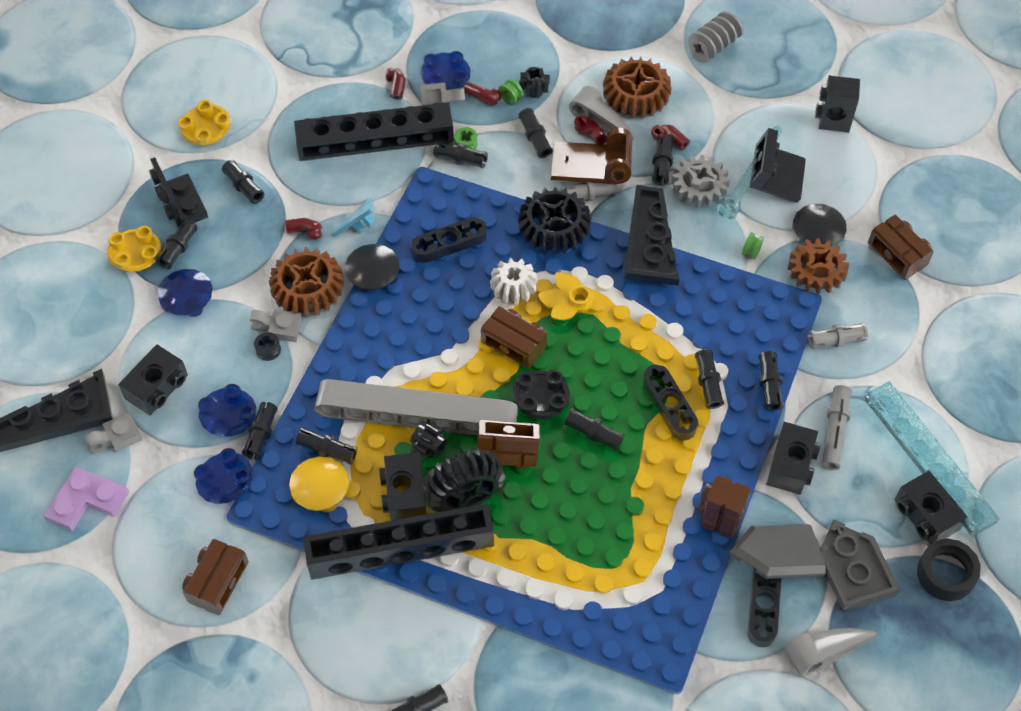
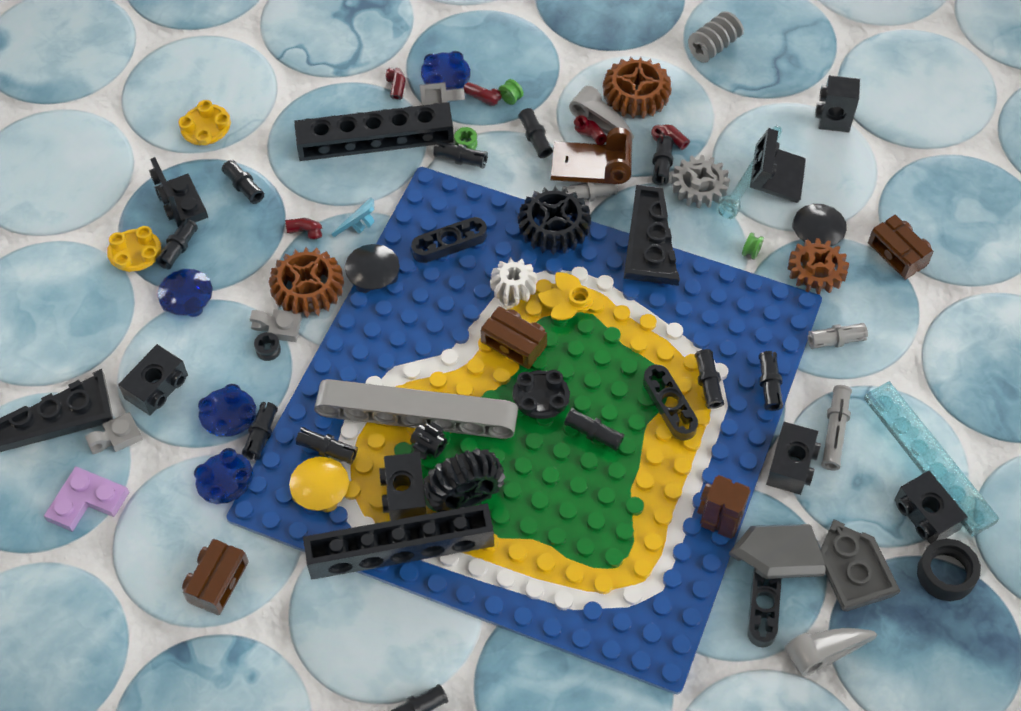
(510, 442): reddish brown brick -> none
(534, 82): black gear -> none

